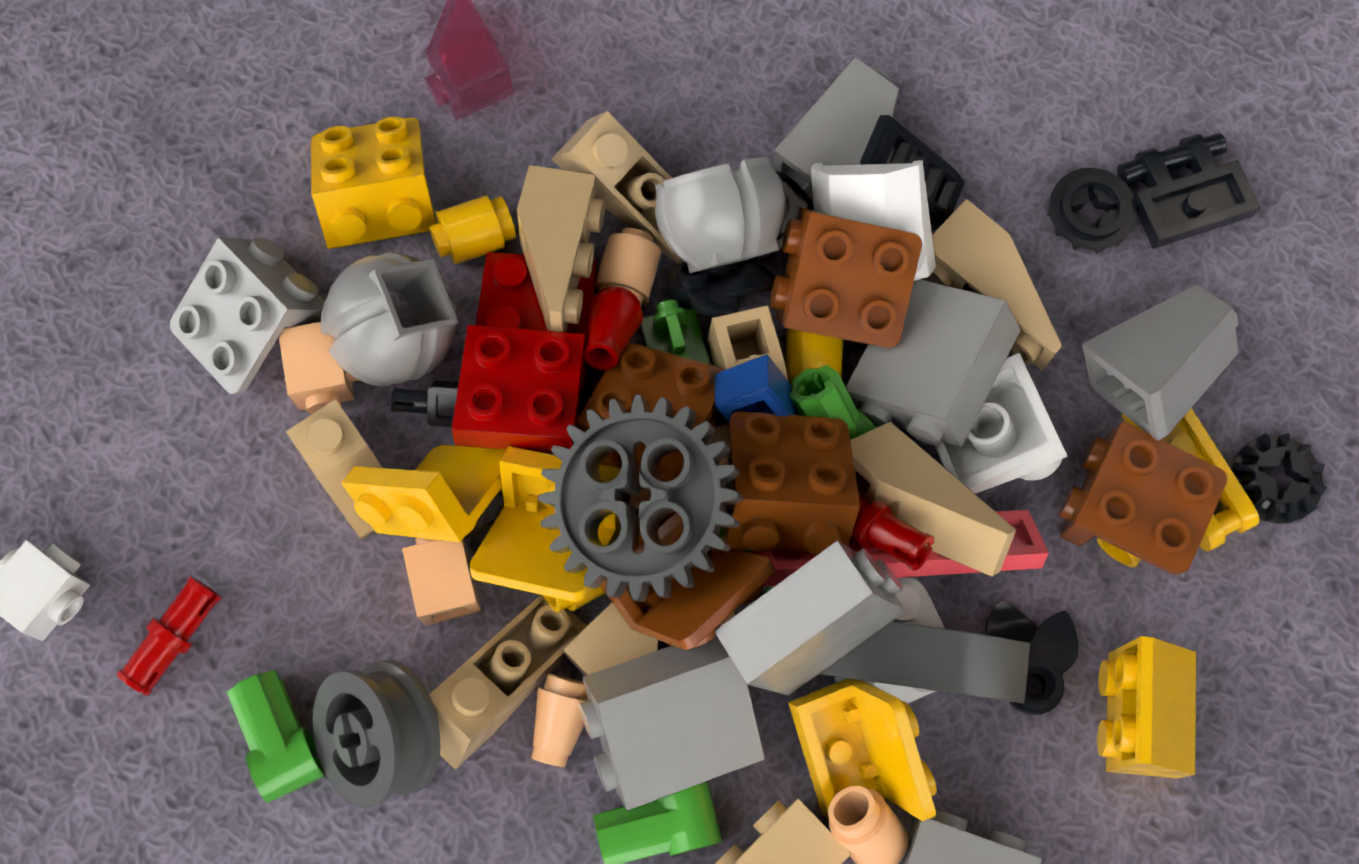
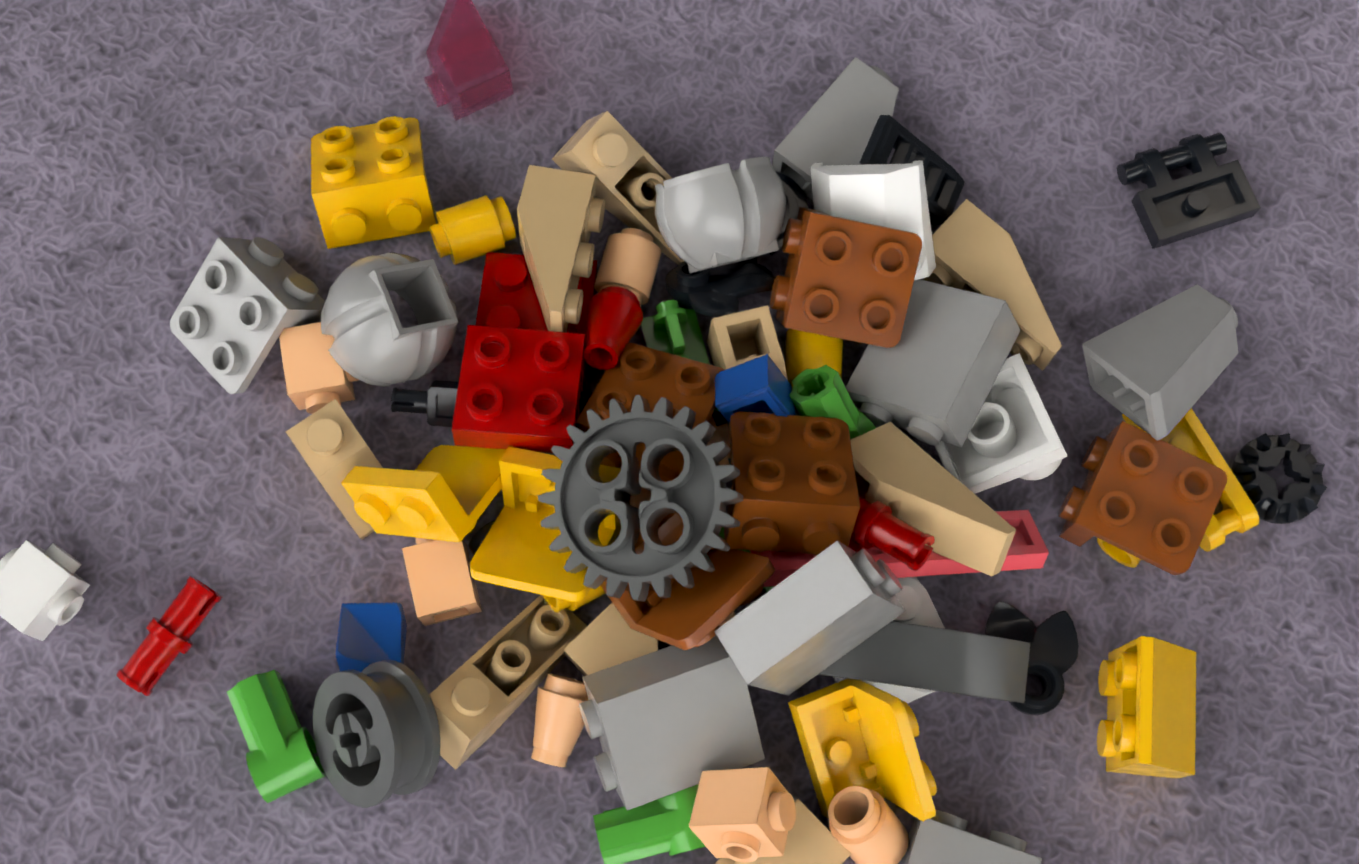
(370, 634): none -> blue slope
(742, 813): none -> light nougat brick
(1106, 193): black gear -> none

